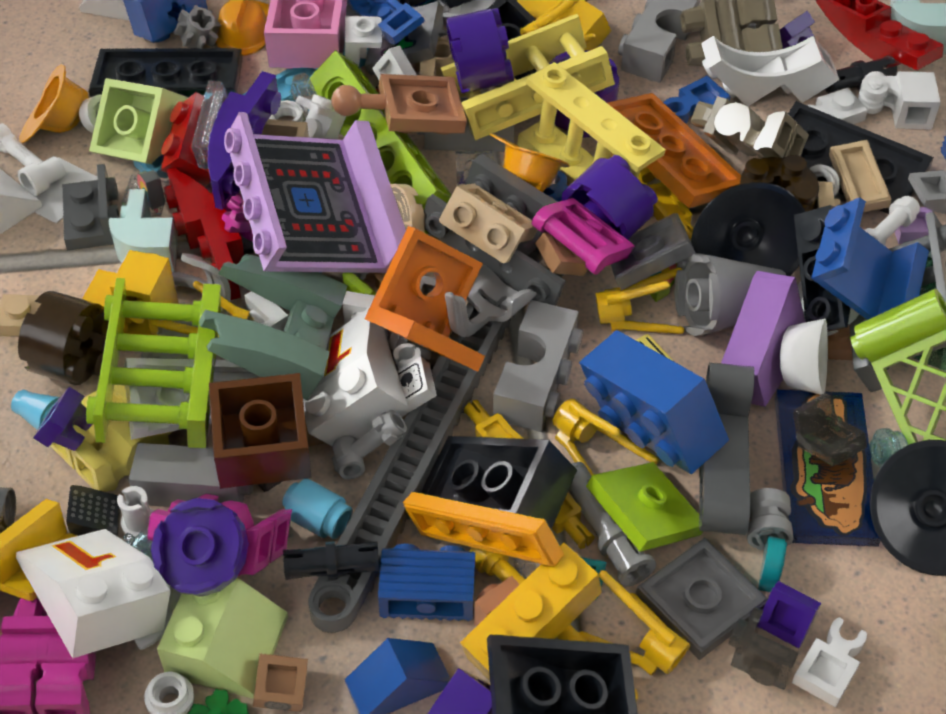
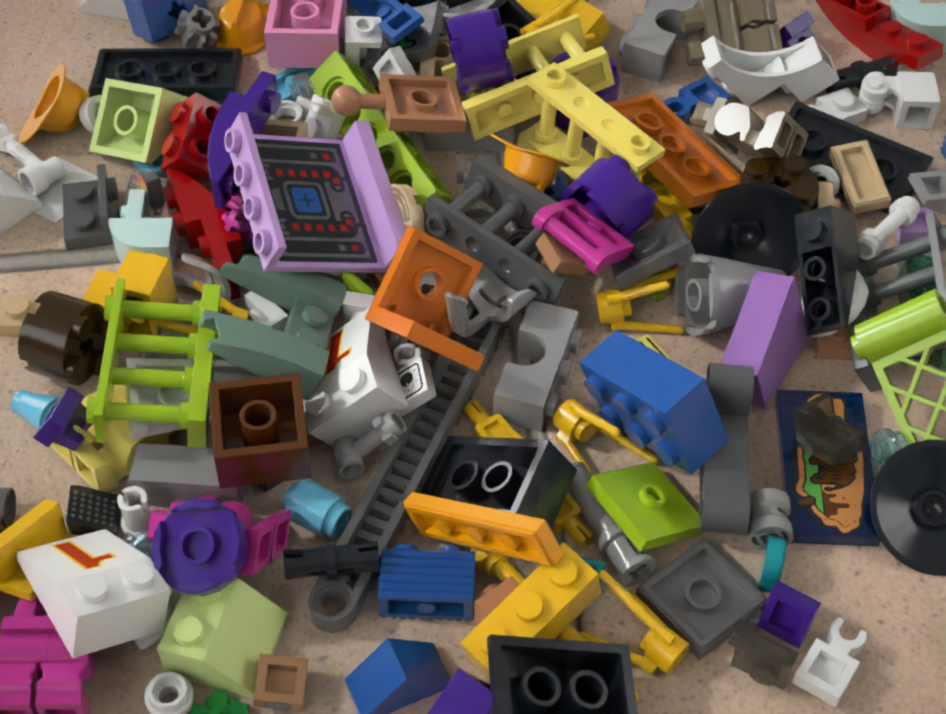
(212, 102): clear tile -> none
(486, 221): tan bracket -> none
(805, 356): white piece -> none
(863, 269): blue panel -> none

